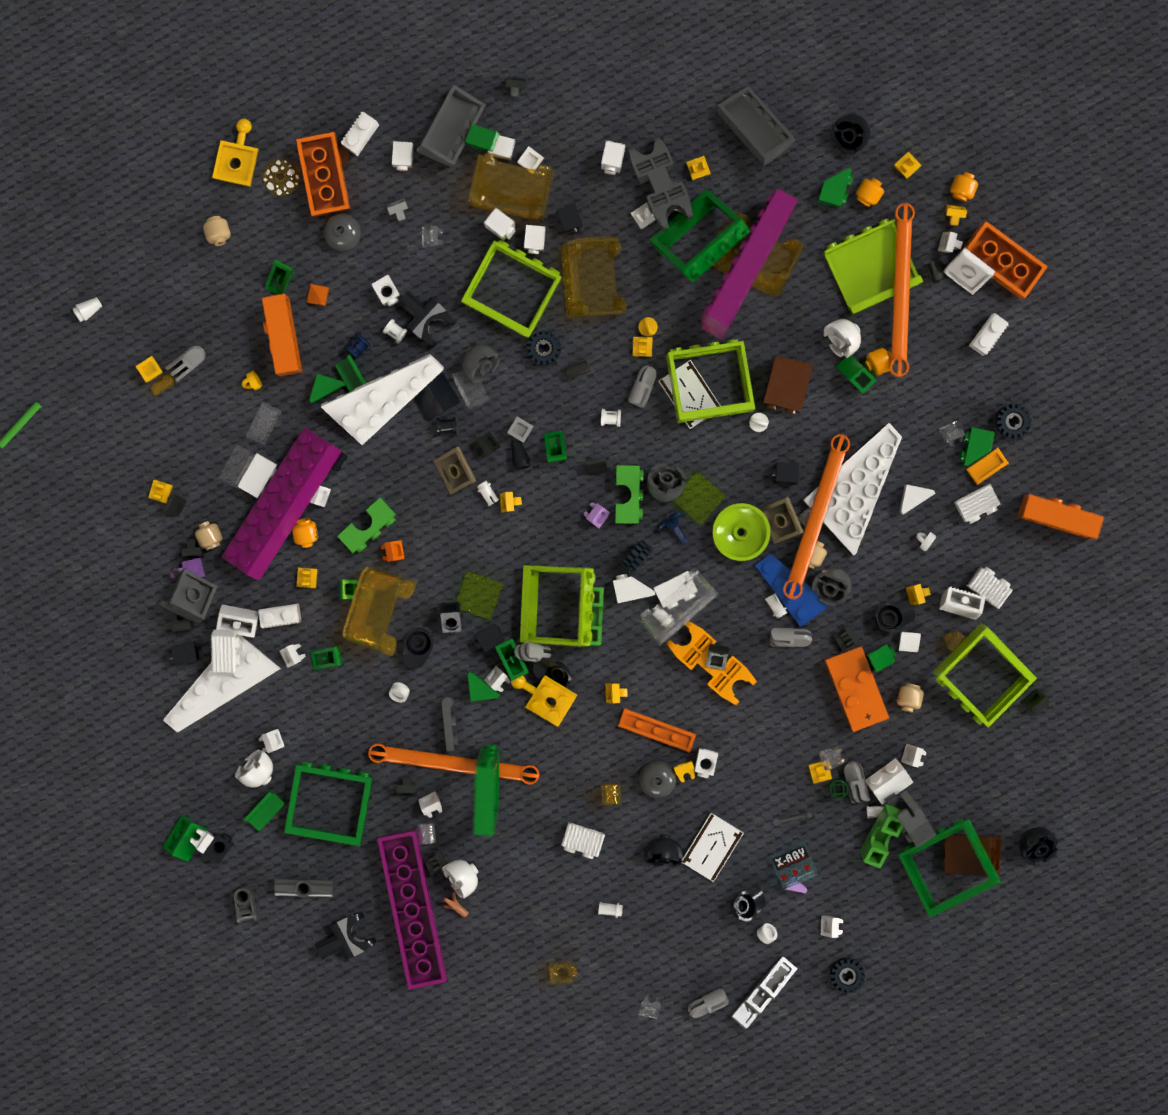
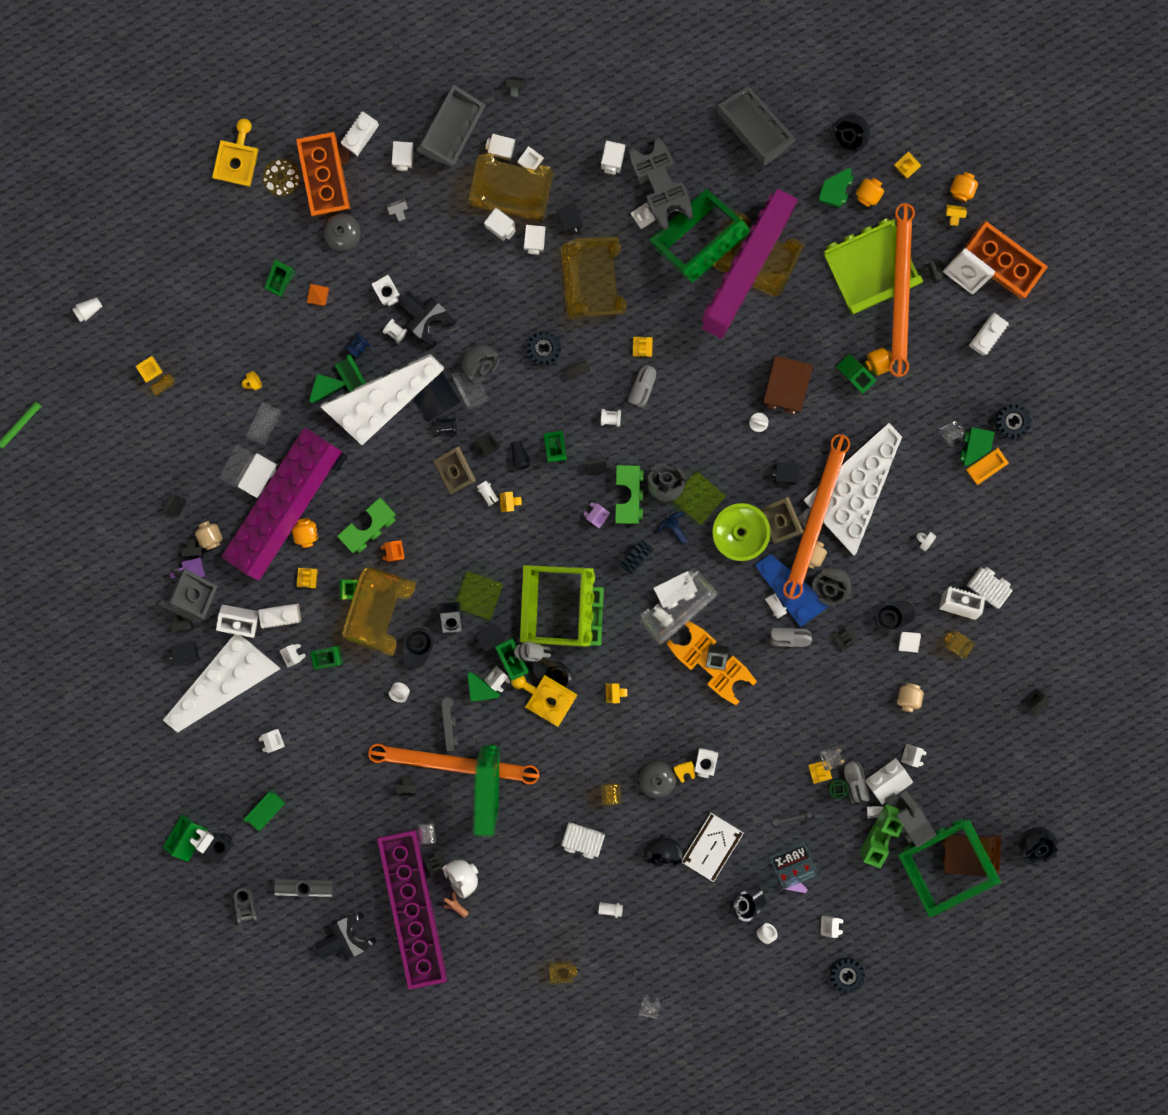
(160, 491): yellow tile -> none
(190, 358): light grey arm -> none
(216, 230): tan head -> none
(224, 651): white brick -> none
(256, 770): white cylinder -> none
(282, 335): orange brick -> none
(321, 496): white tile -> none
(326, 770): green window -> none
(429, 804): white tile -> none
(430, 236): clear tile -> none
(481, 138): green slope -> none
(519, 256): lime window -> none
(520, 429): light grey tile -> none
(630, 589): white slope -> none
(648, 327): yellow tile -> none
(657, 730): orange tile -> none
(692, 390): white tile -> none
(698, 168): yellow tile -> none
(708, 1003): light grey arm -> none
(712, 348): lime window -> none
(764, 992): light grey slope -> none
(844, 336): white cylinder -> none
(856, 688): orange brick -> none
(880, 657): green slope -> none
(913, 496): white slope -> none
(917, 594): yellow tile -> none
(948, 242): white tile -> none
(977, 503): white brick -> none
(1006, 698): lime window -> none
(1060, 516): orange brick -> none

